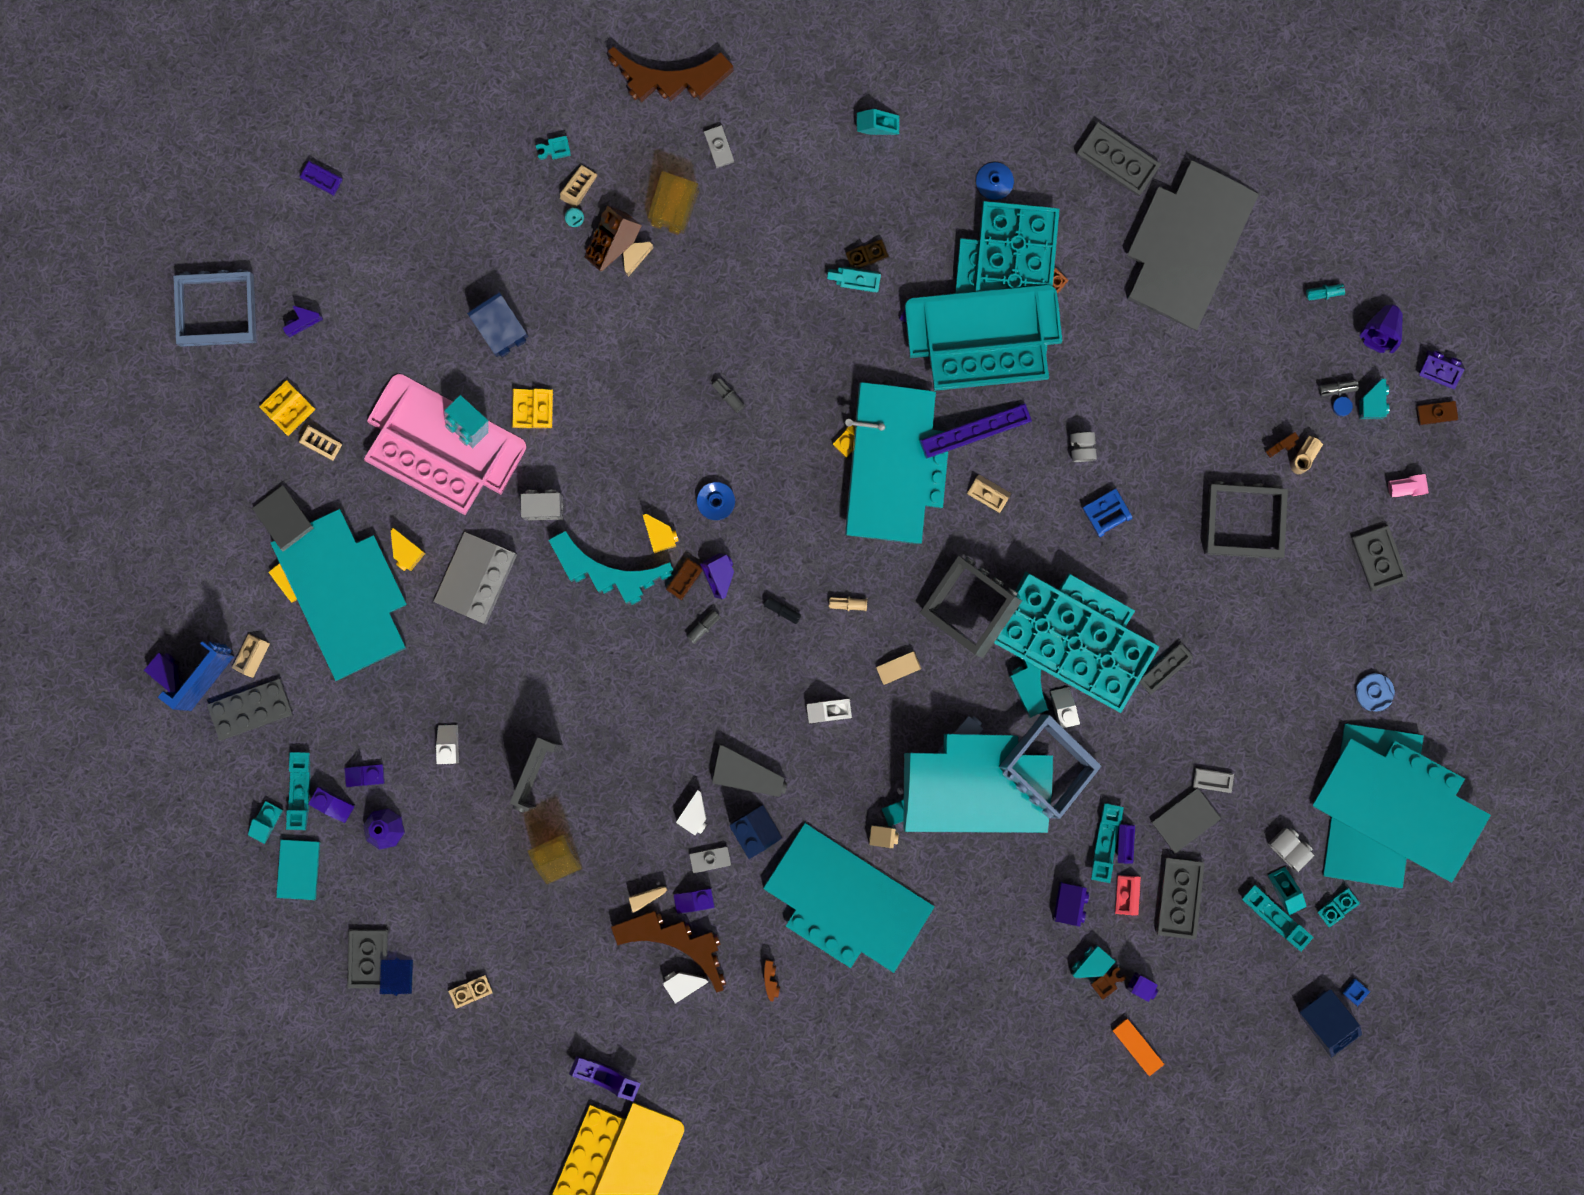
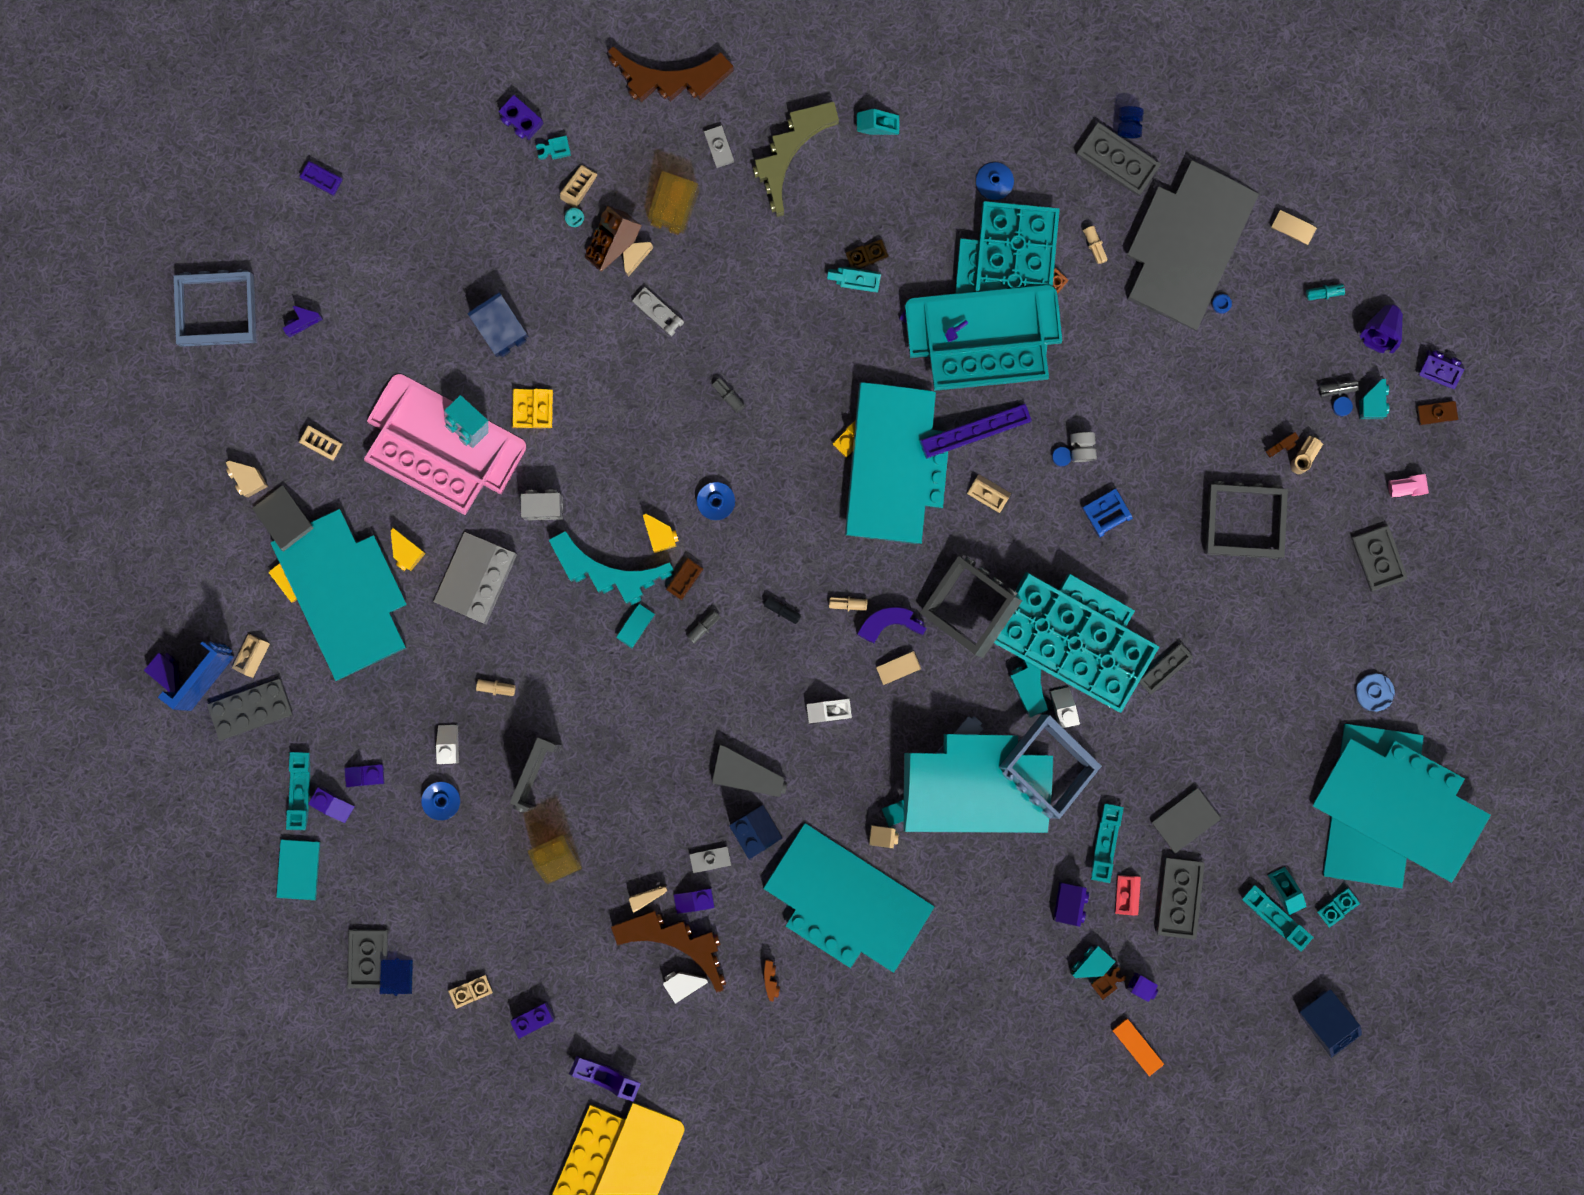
(248, 478): none -> tan slope
(265, 822): teal slope -> none
(287, 408): yellow slope -> none
(391, 827): dark purple cone -> none
(431, 805): none -> blue dish
(495, 687): none -> tan axle
(524, 115): none -> dark purple brick
(532, 1020): none -> dark purple brick
(635, 626): none -> teal slope
(657, 311): none -> light grey plate
(694, 815): white slope -> none
(718, 574): dark purple slope -> none
(804, 124): none -> olive arch
(849, 422): light grey hinge -> none
(878, 621): none -> dark purple arch
(951, 334): none -> dark purple hand
(1061, 456): none -> blue tile
(1095, 244): none -> tan axle
(1126, 844): dark purple tile -> none
(1130, 122): none -> clear blue wheel
(1213, 780): light grey tile -> none
(1221, 303): none -> blue tile
(1291, 849): light grey brick -> none
(1294, 227): none -> tan slope
(1356, 992): blue tile -> none

